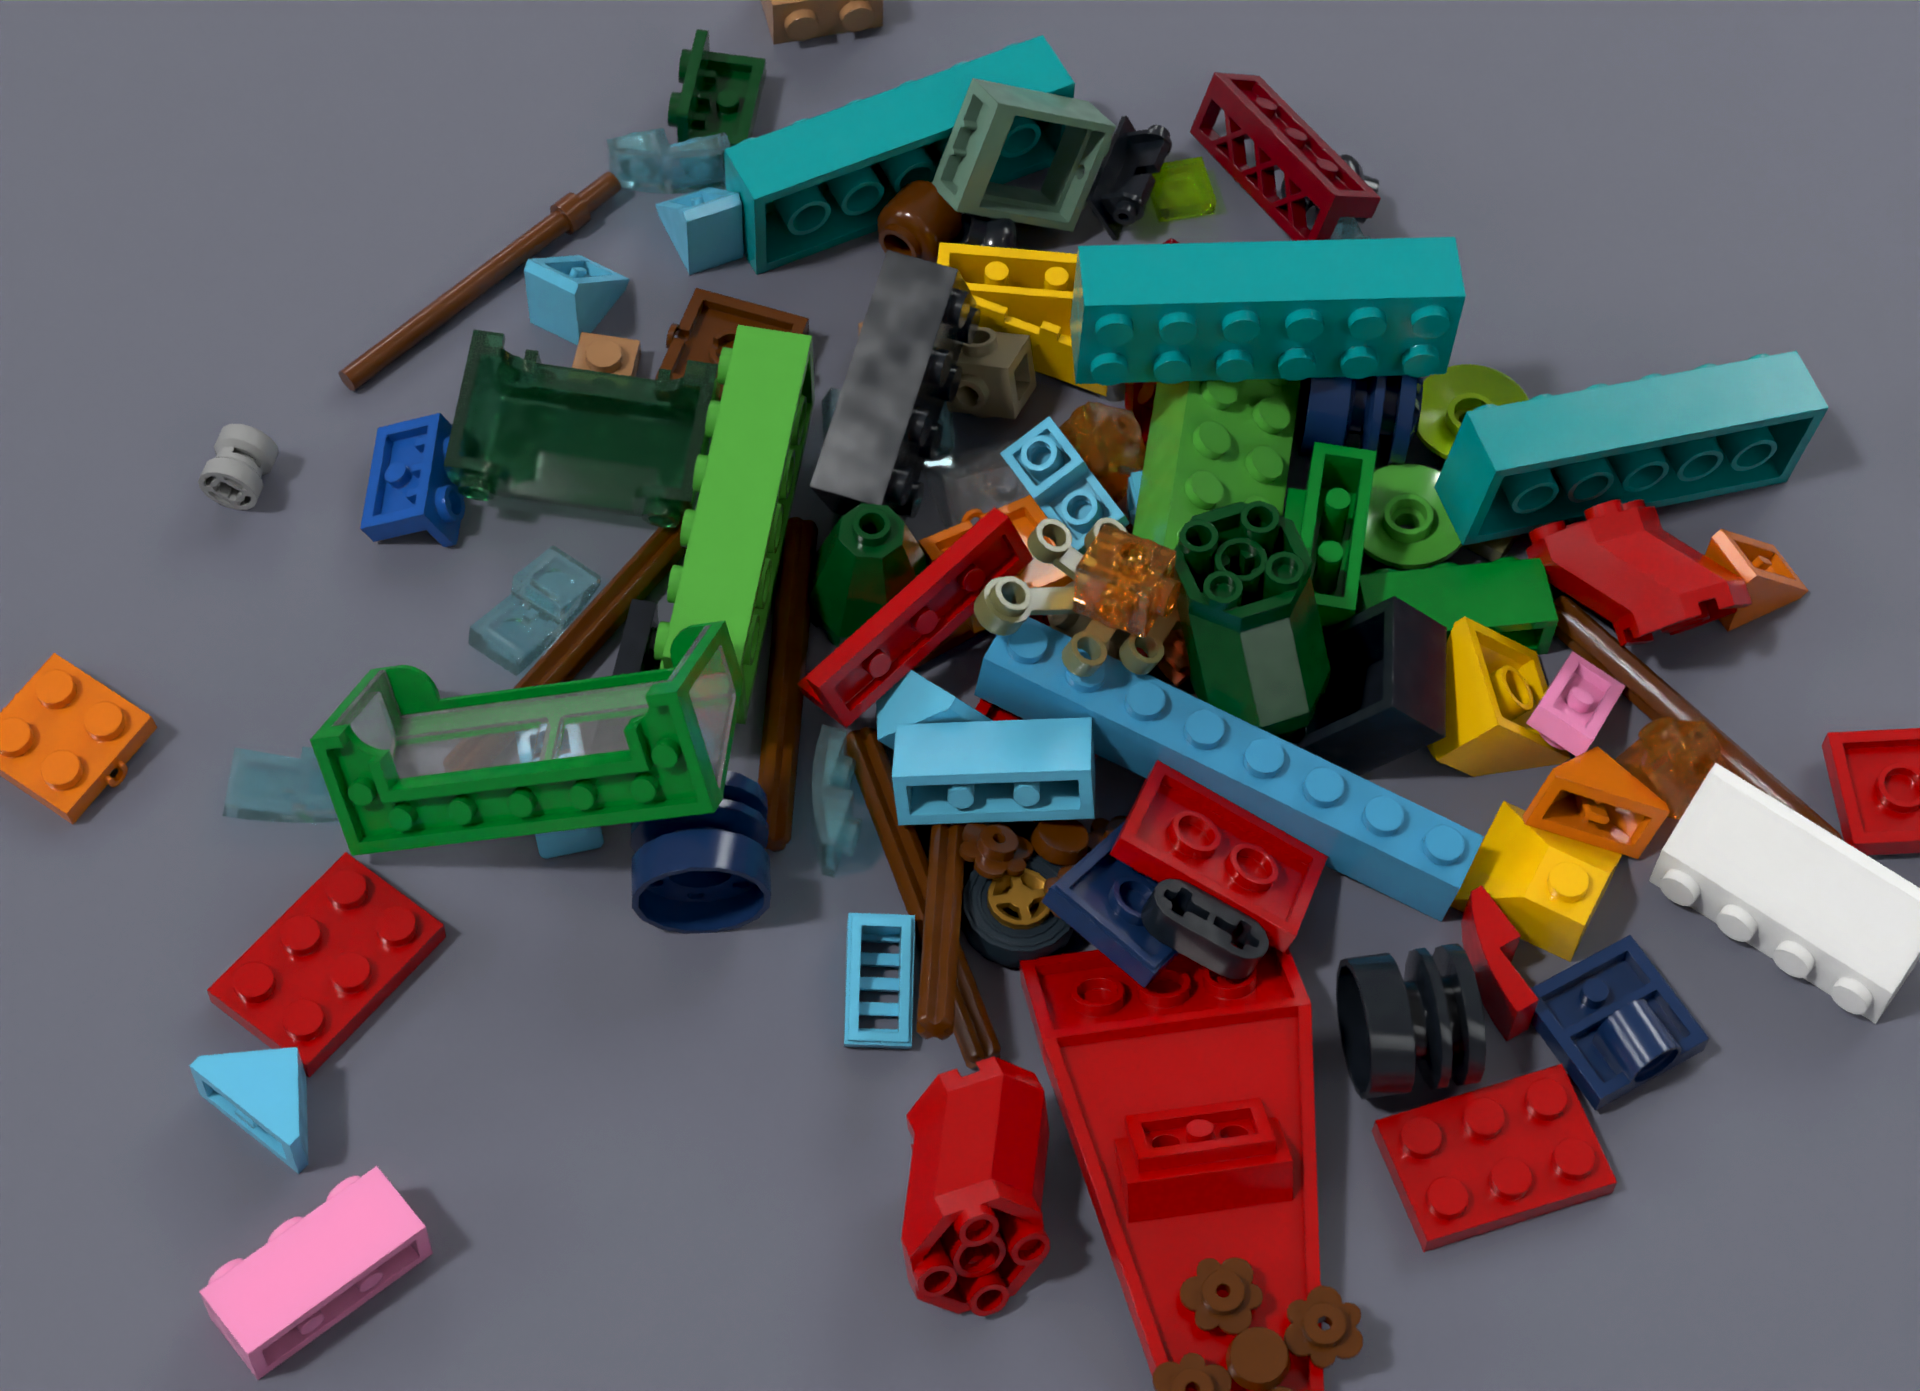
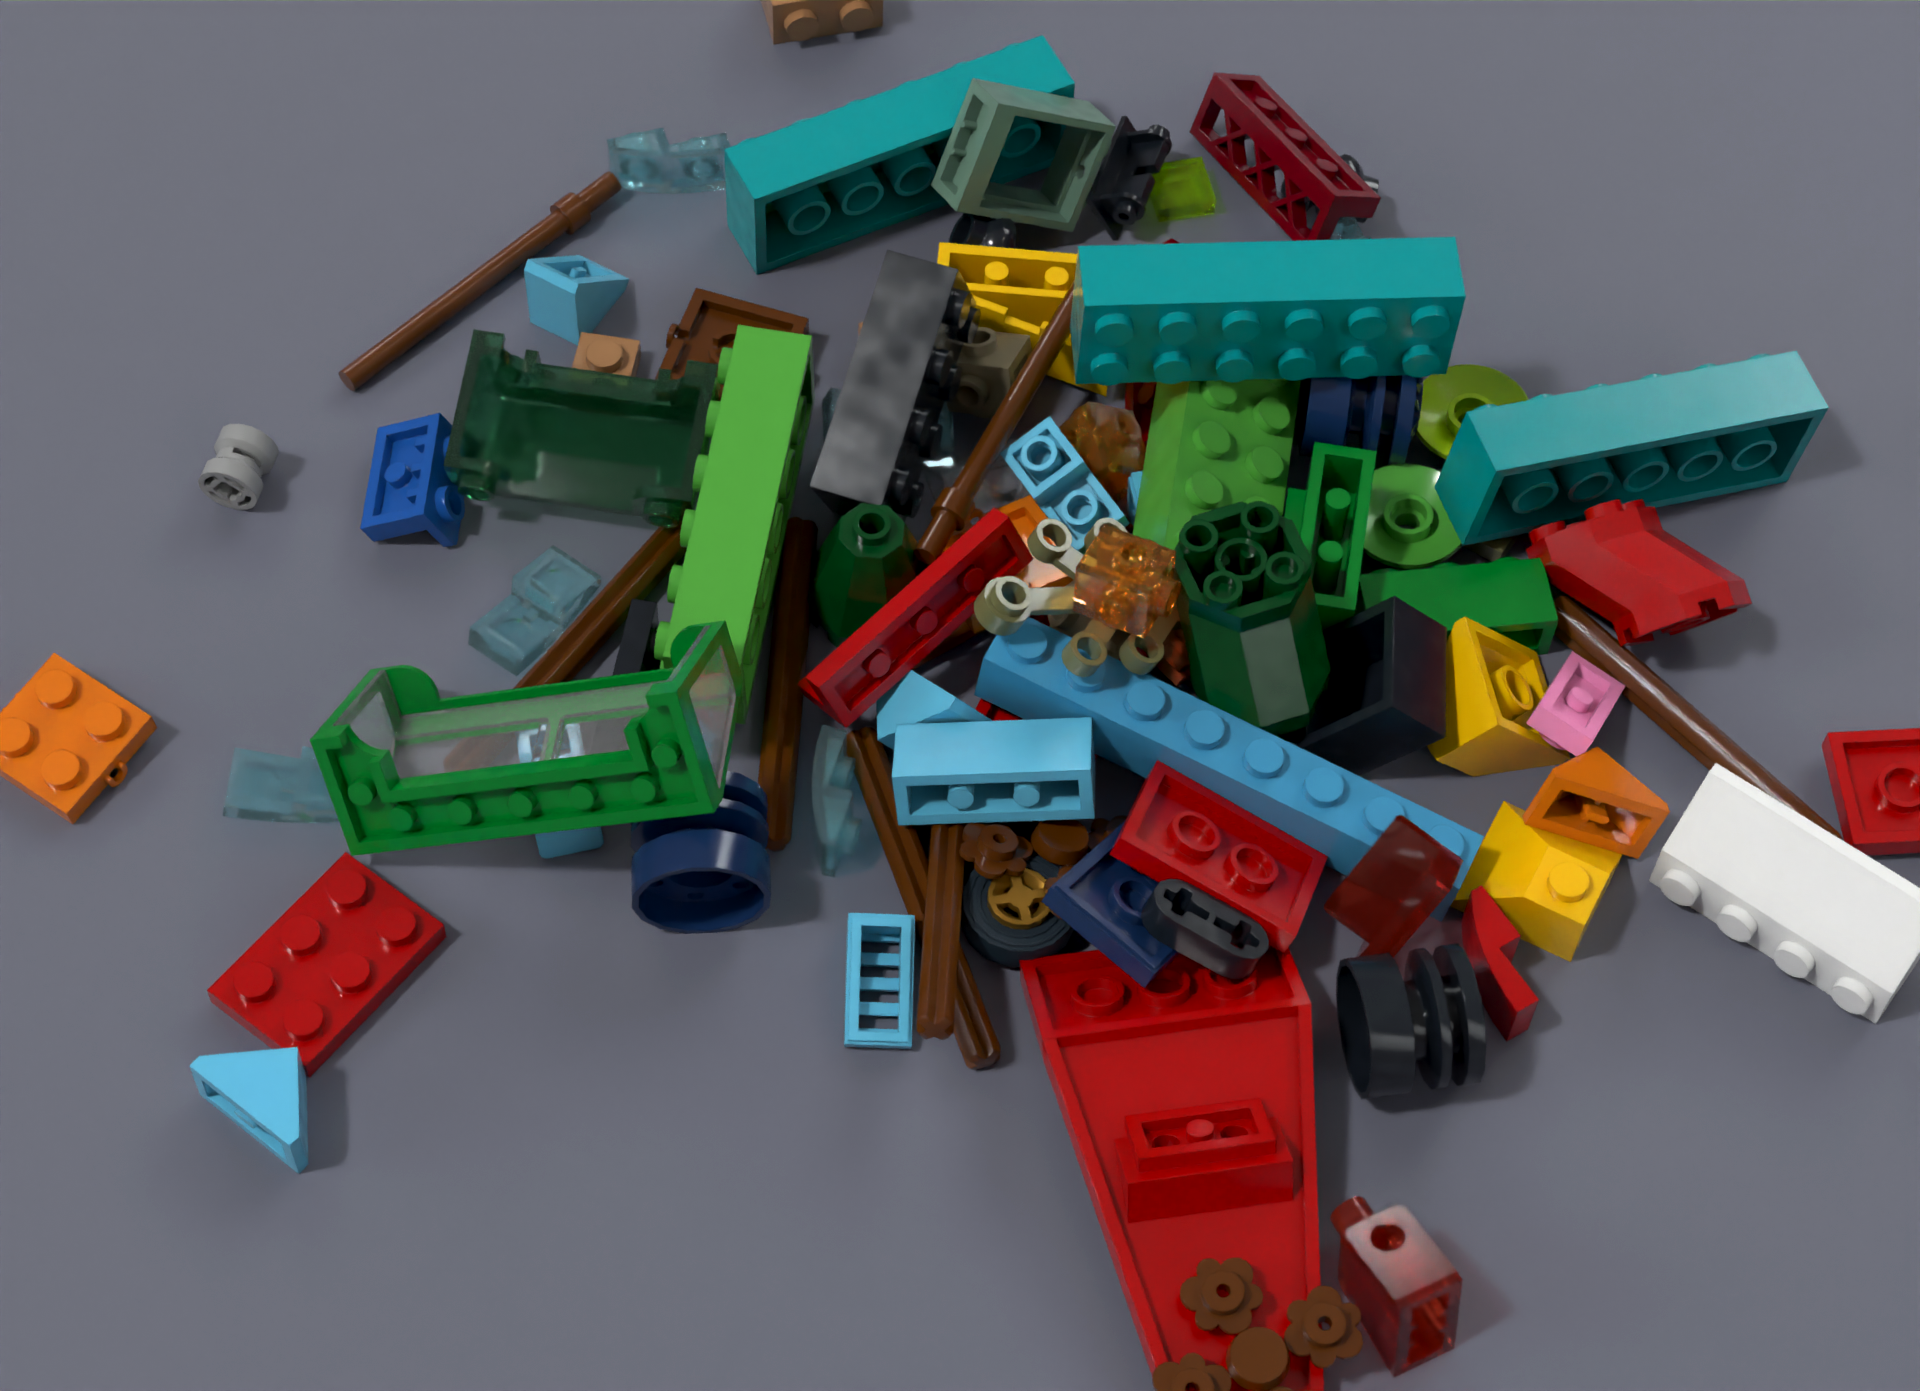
(315, 1271): bright pink brick -> none
(704, 227): medium azure slope -> none
(717, 93): dark green bracket -> none
(918, 221): reddish brown head -> none
(956, 503): none -> reddish brown bar
(976, 1187): red brick -> none
(1394, 887): none -> clear red panel
(1398, 1282): none -> clear red torso
(1493, 1157): red plate -> none
(1614, 1022): dark blue plate -> none
(1673, 760): clear orange brick -> none
(1765, 573): orange slope -> none

